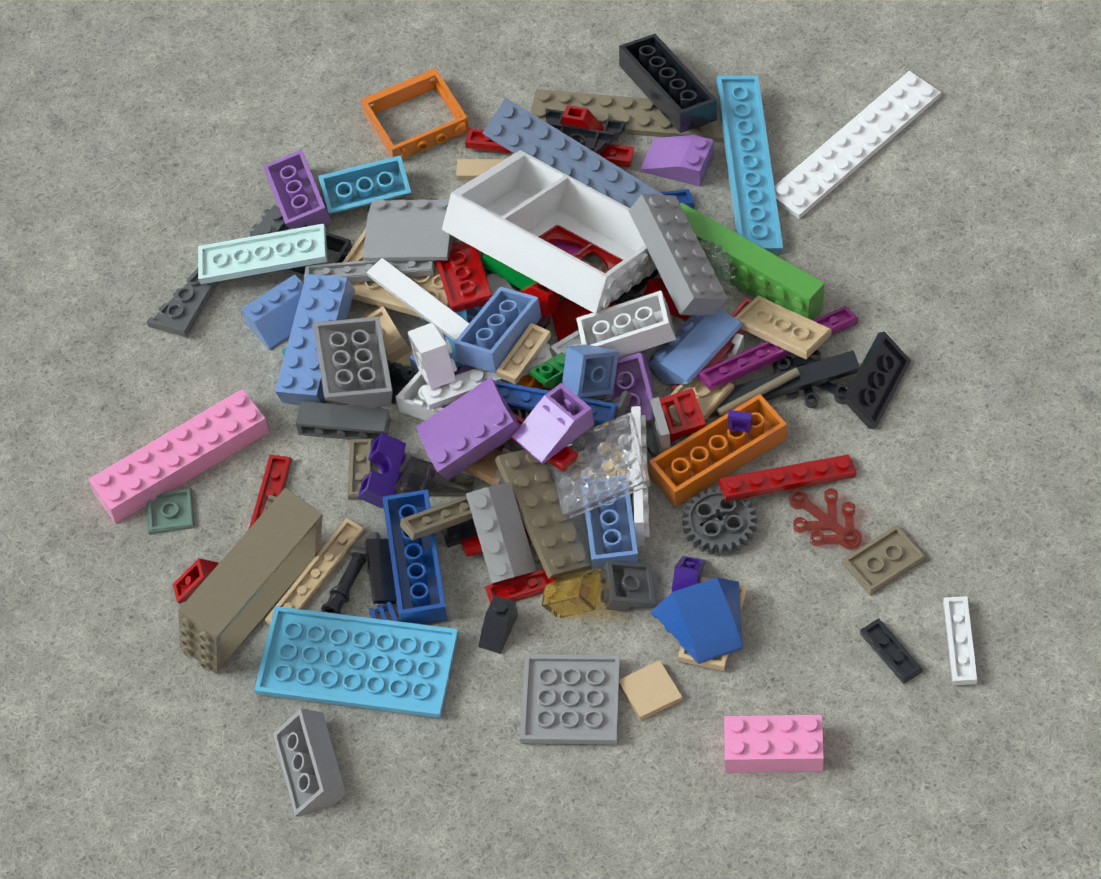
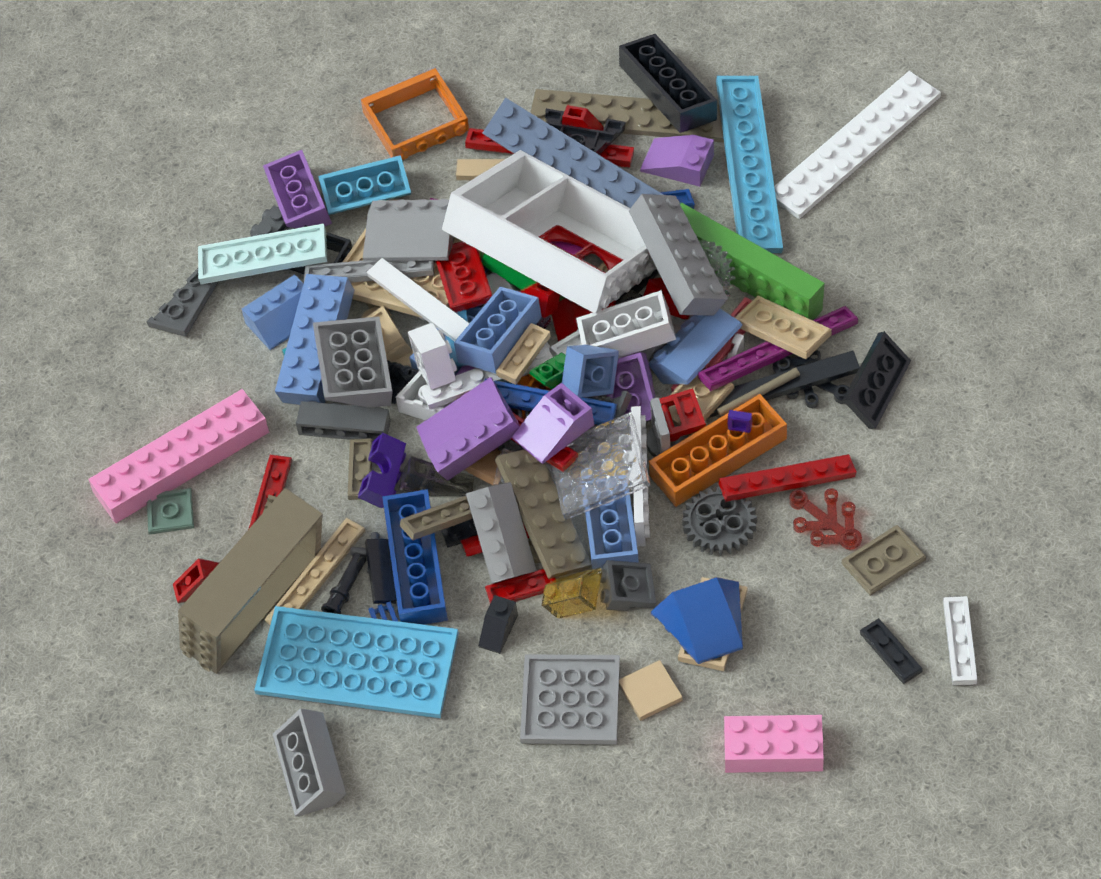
(687, 572): dark purple slope -> none

